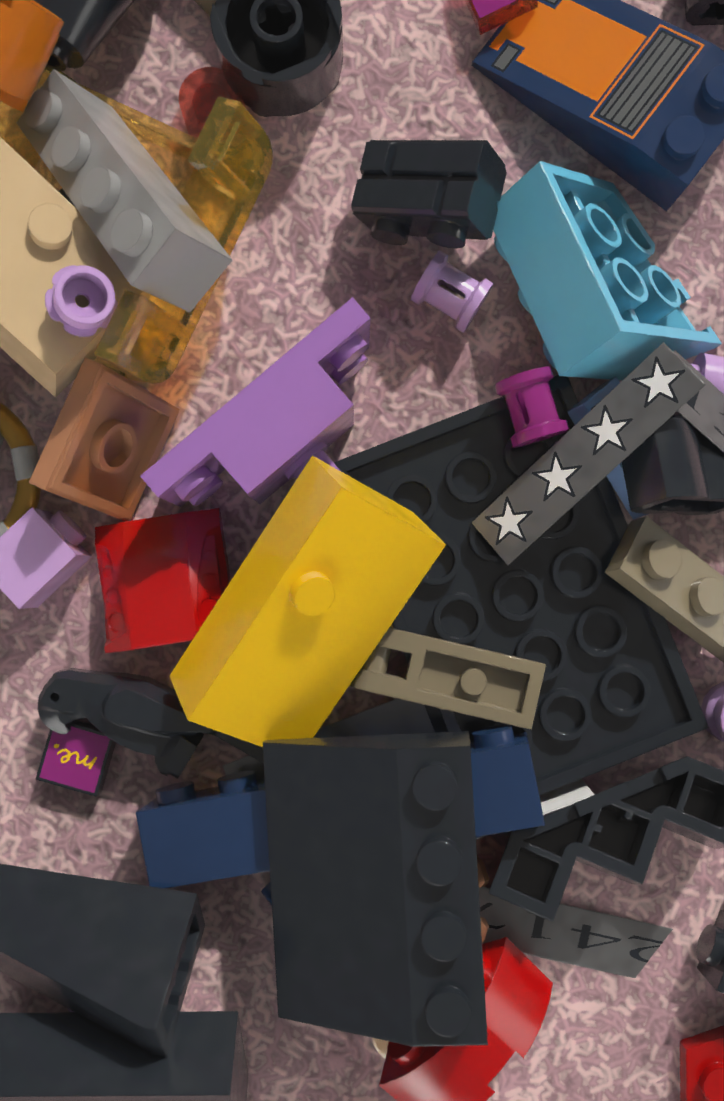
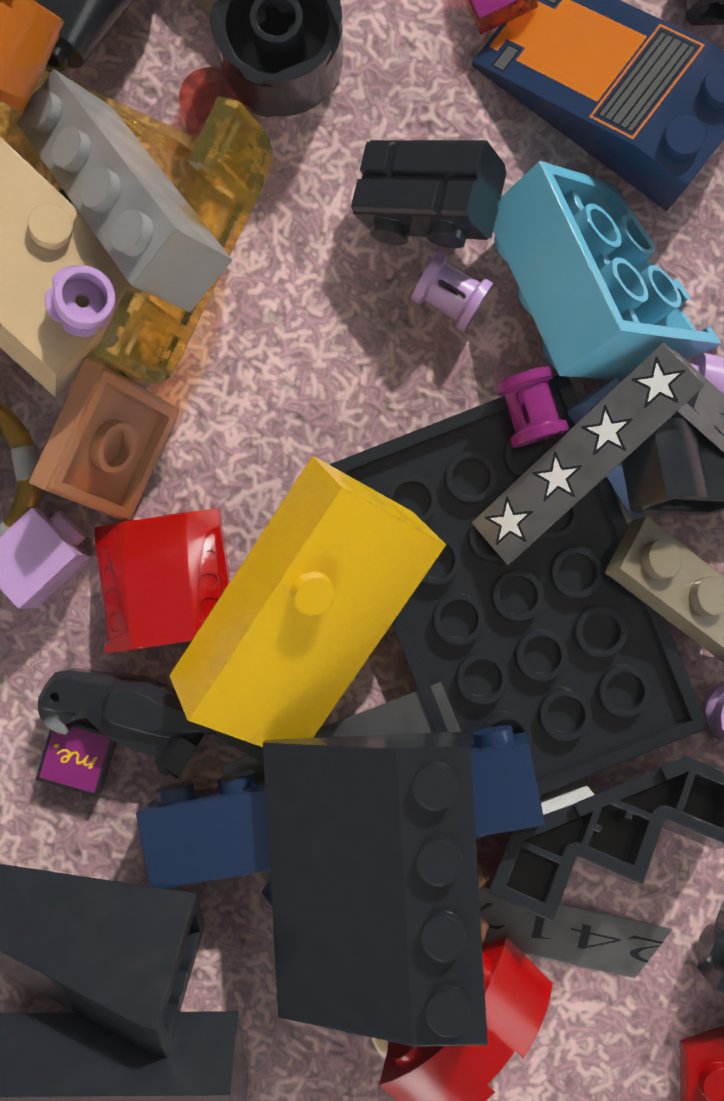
(274, 421): medium lavender brick -> none
(455, 678): dark tan plate -> none

